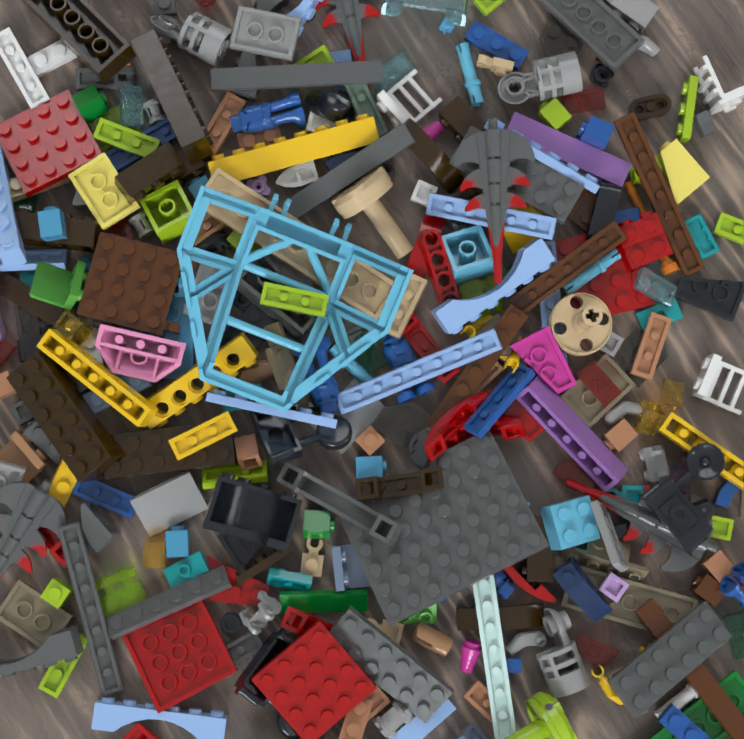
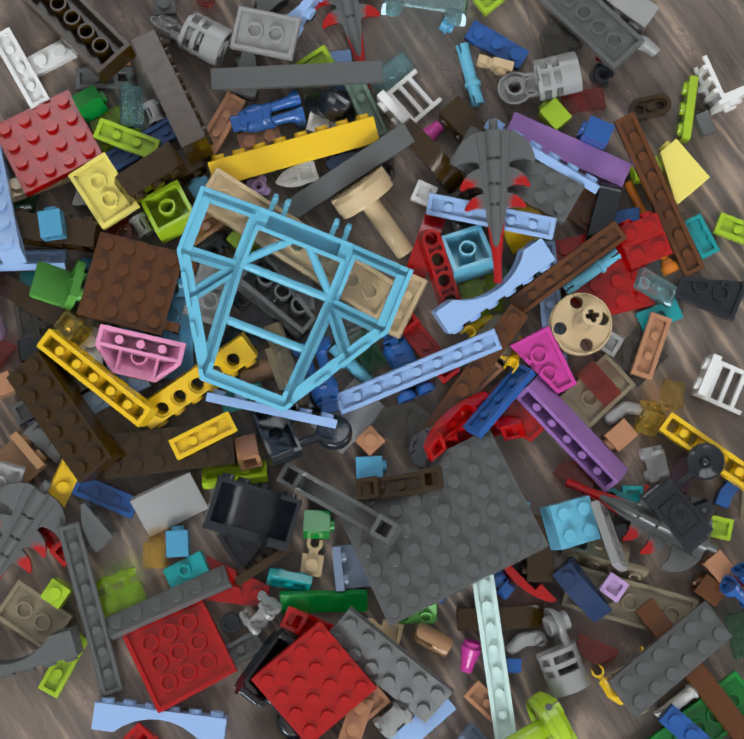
(294, 299): lime plate -> none

